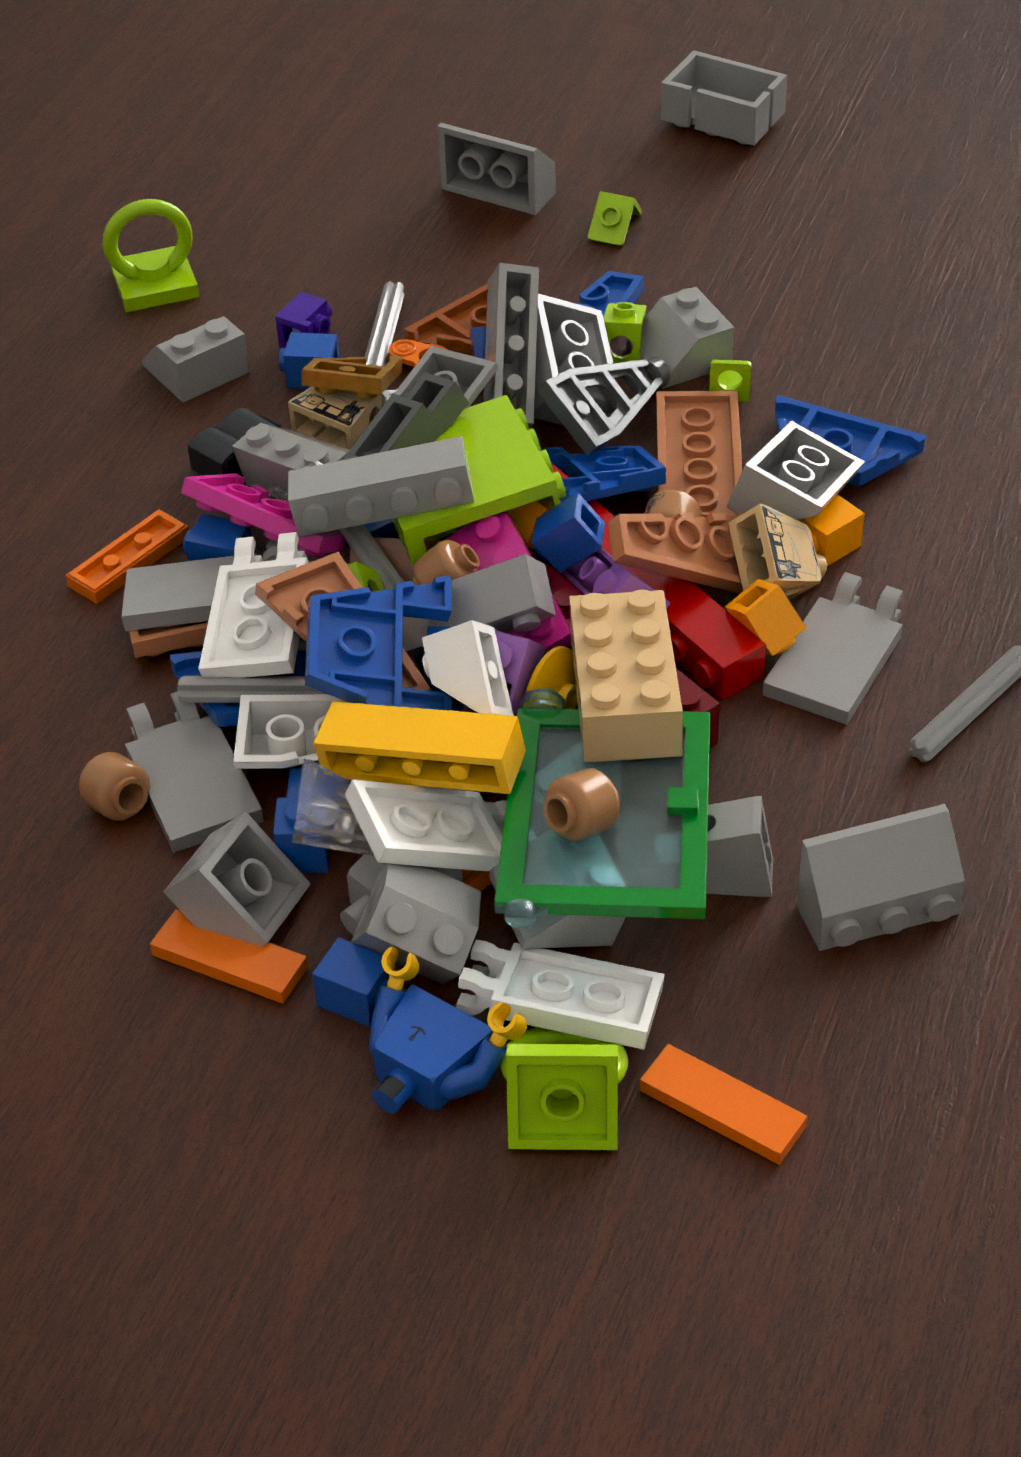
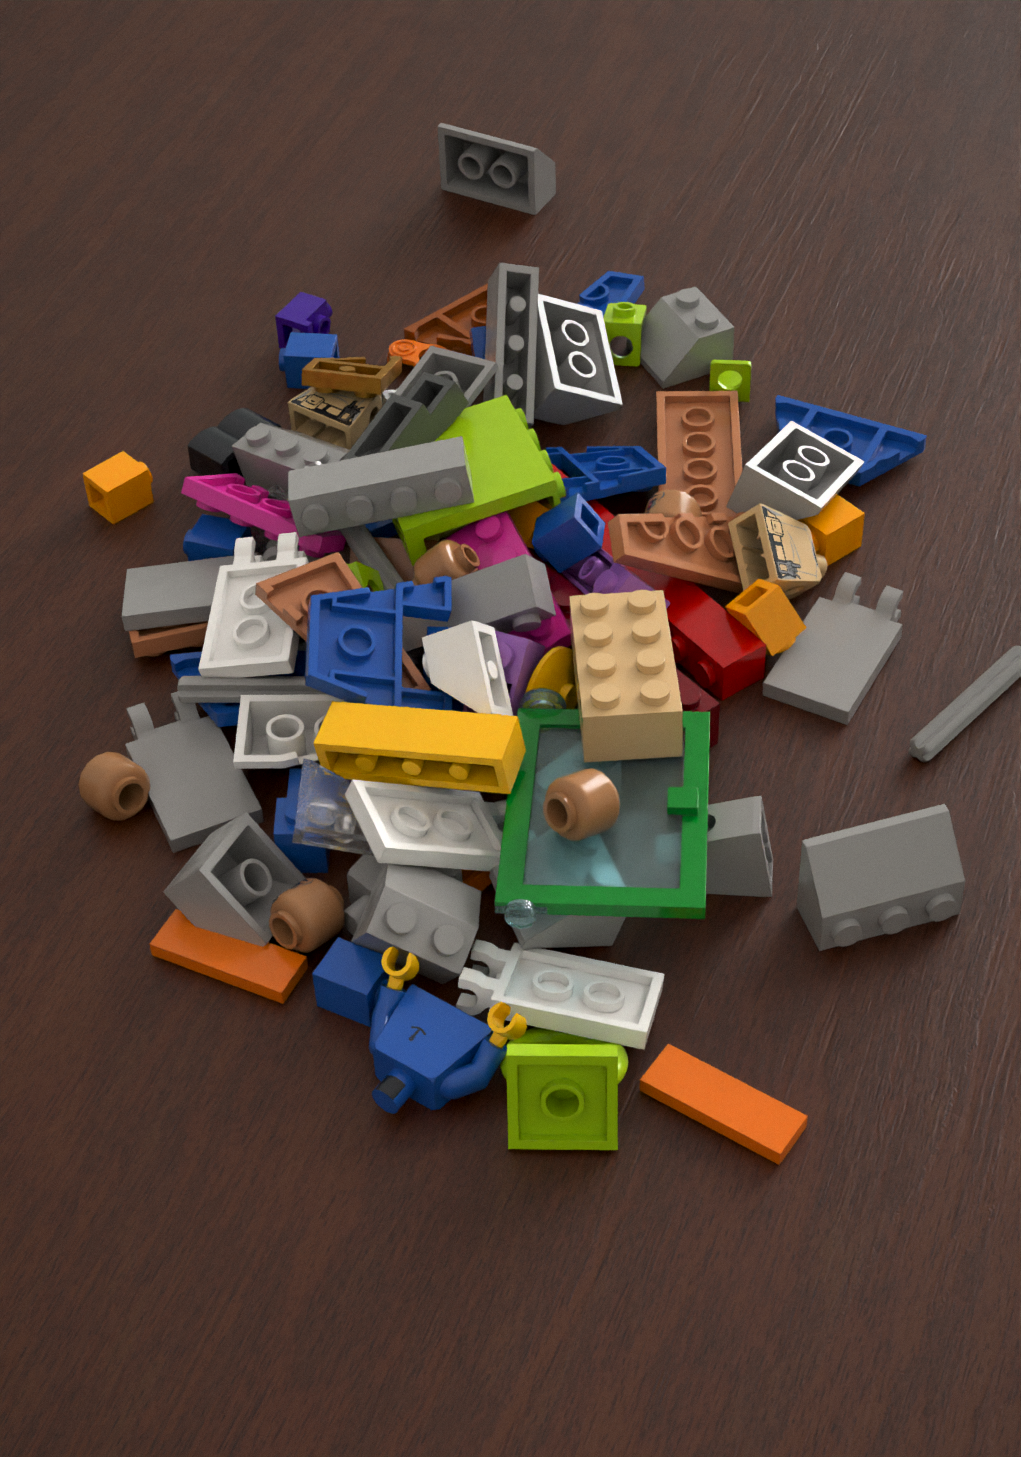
(118, 487): none -> light orange brick
(136, 548): orange tile -> none
(154, 275): lime tile -> none
(200, 359): light grey slope -> none
(307, 915): none -> medium nougat head
(384, 324): light grey axle -> none
(582, 415): dark grey plate -> none
(612, 218): lime bracket -> none
(723, 97): light grey piece -> none

